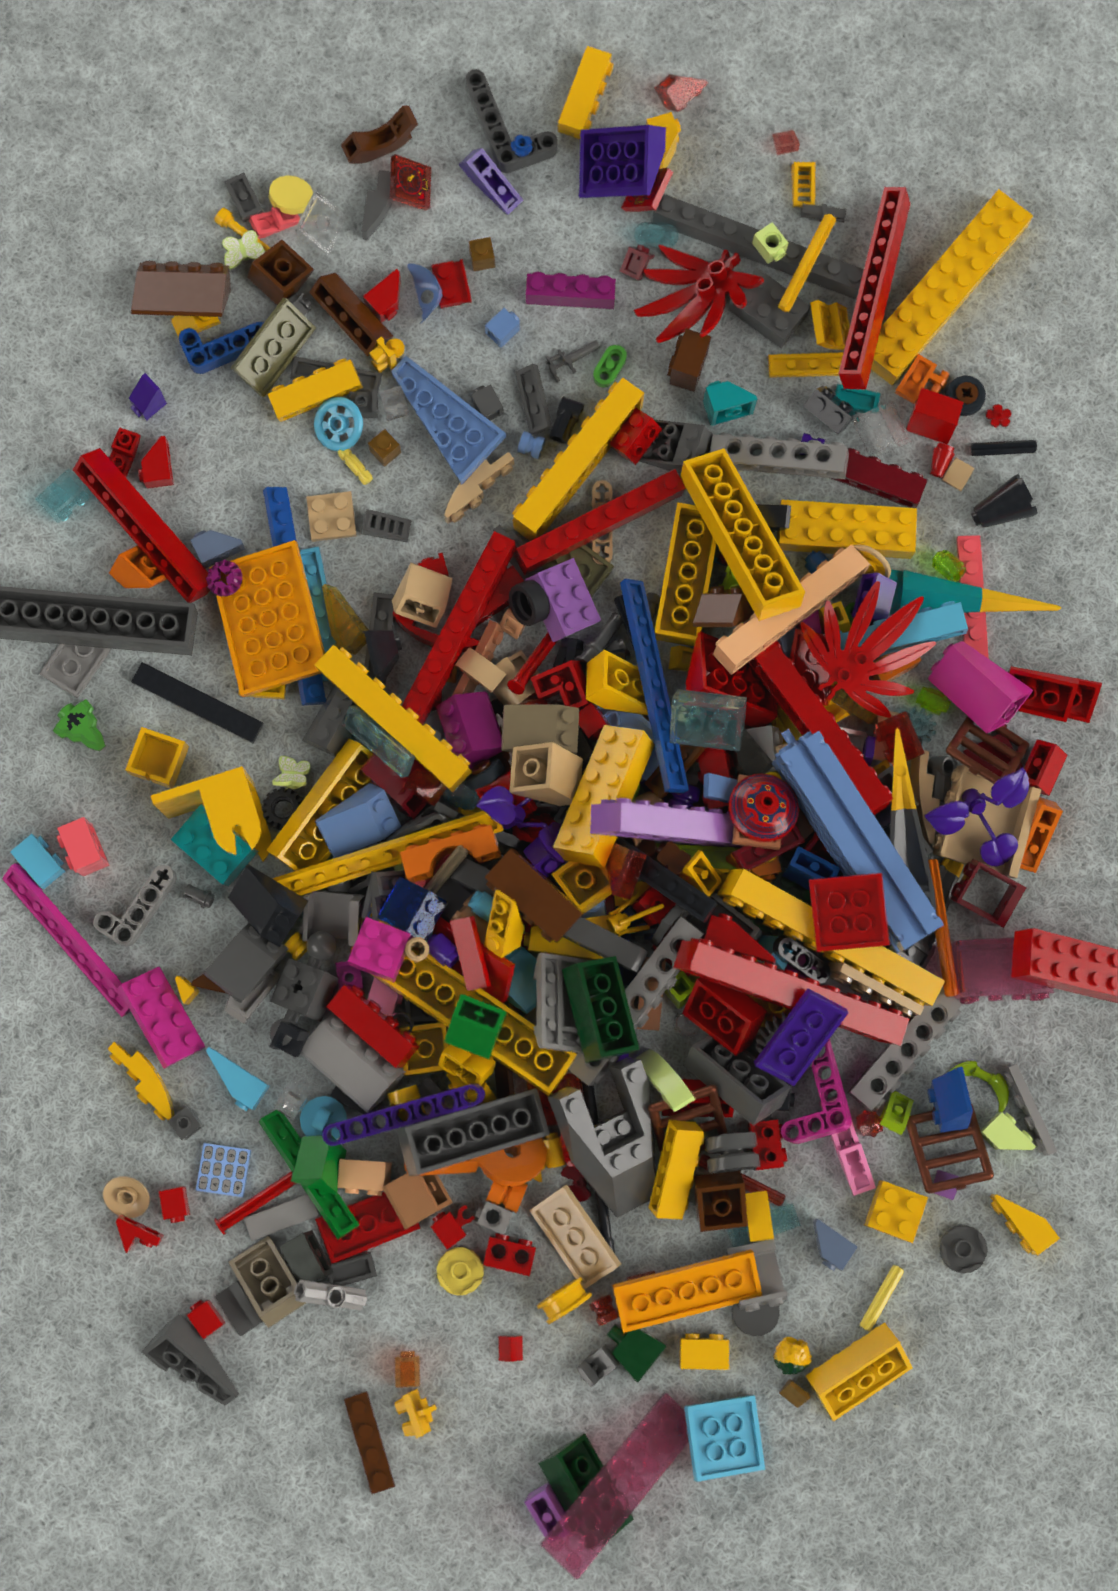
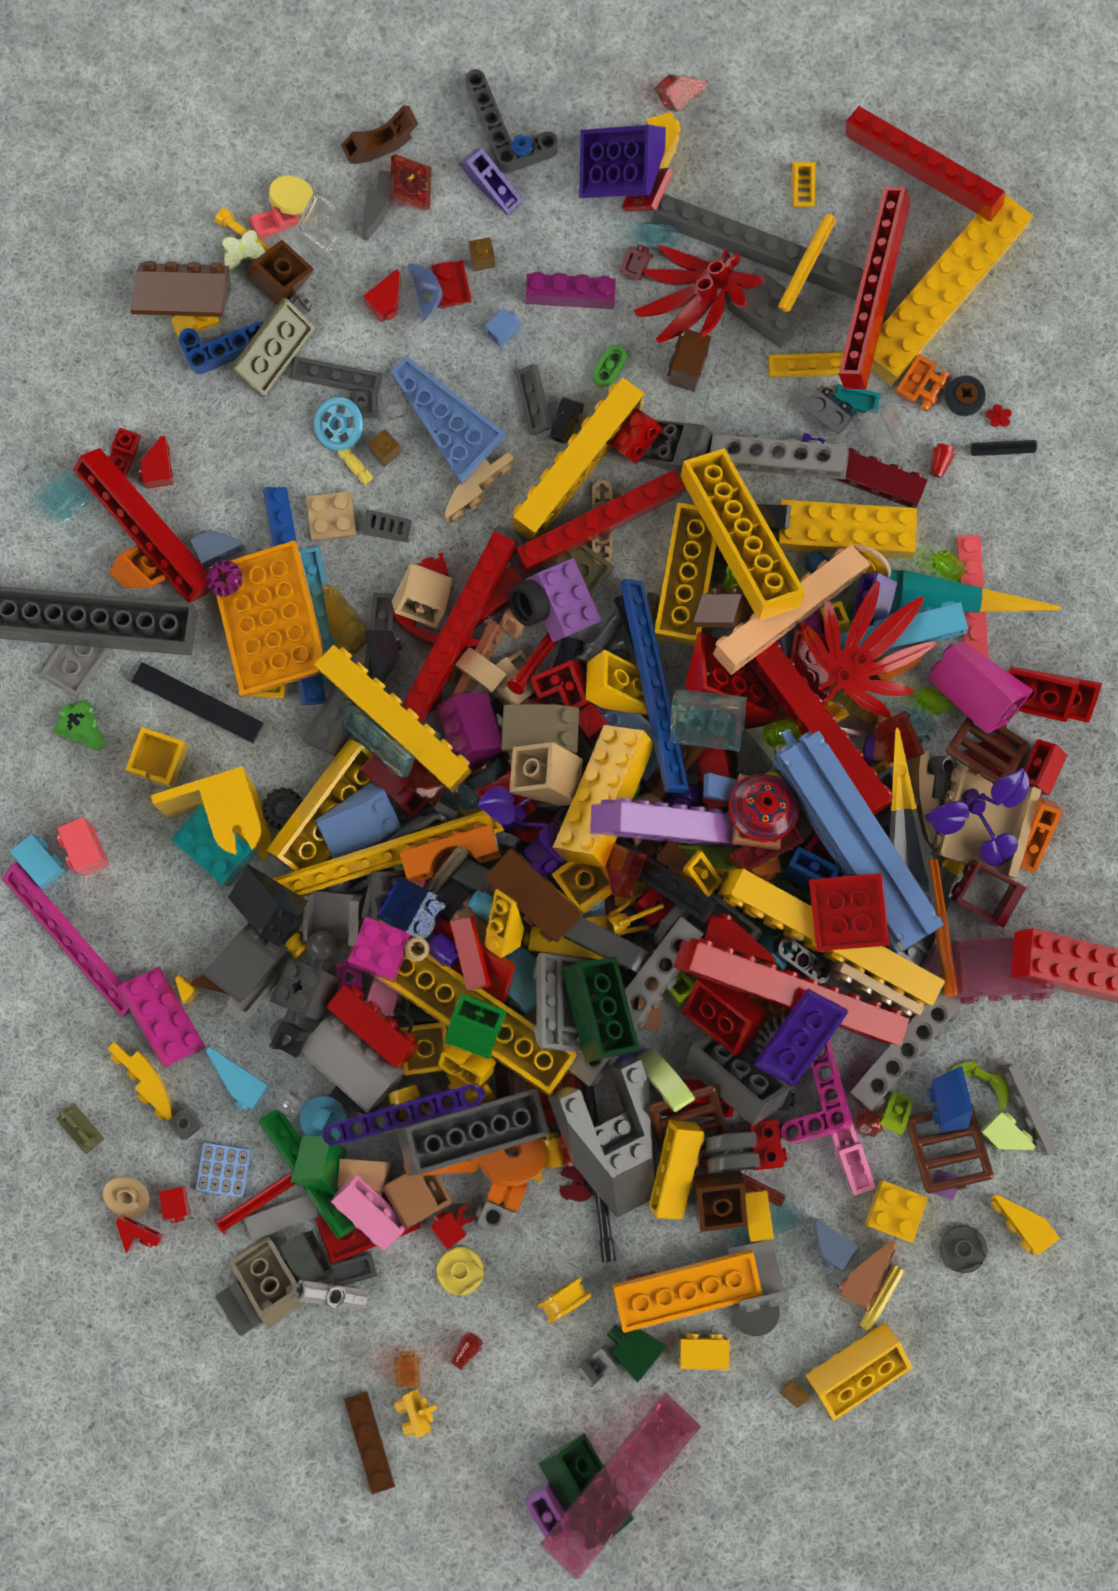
(79, 1128): none -> olive hinge
(139, 903): light grey beam -> none
(146, 398): dark purple slope -> none
(184, 1350): dark grey wedge -> none
(199, 896): dark grey pin -> none
(205, 1318): red brick -> none
(243, 196): dark grey plate -> none
(292, 773): yellowish green animal -> none
(312, 391): yellow brick -> none
(349, 312): reddish brown brick -> none
(368, 1212): none -> bright pink brick
(385, 355): yellow hips -> none
(466, 1350): none -> clear red cone
(487, 402): dark grey brick -> none
(508, 1261): red brick -> none
(510, 1348): red slope -> none
(529, 444): medium blue wheel -> none
(573, 357): dark grey piece -> none
(575, 1236): tan plate -> none
(585, 92): yellow brick -> none
(602, 1304): clear red wheel -> none
(680, 658): yellow slope -> none
(724, 1438): medium azure plate -> none
(727, 402): teal slope -> none
(770, 234): yellowish green brick -> none
(772, 731): none -> clear neon green brick
(786, 142): clear red slope -> none
(792, 1355): yellow piece -> none
(818, 212): dark grey pin -> none
(830, 324): yellow slope -> none
(866, 1279): none -> nougat slope
(925, 163): none -> red brick
(934, 416): red slope -> none
(958, 474): tan slope -> none
(1005, 504): black cone -> none

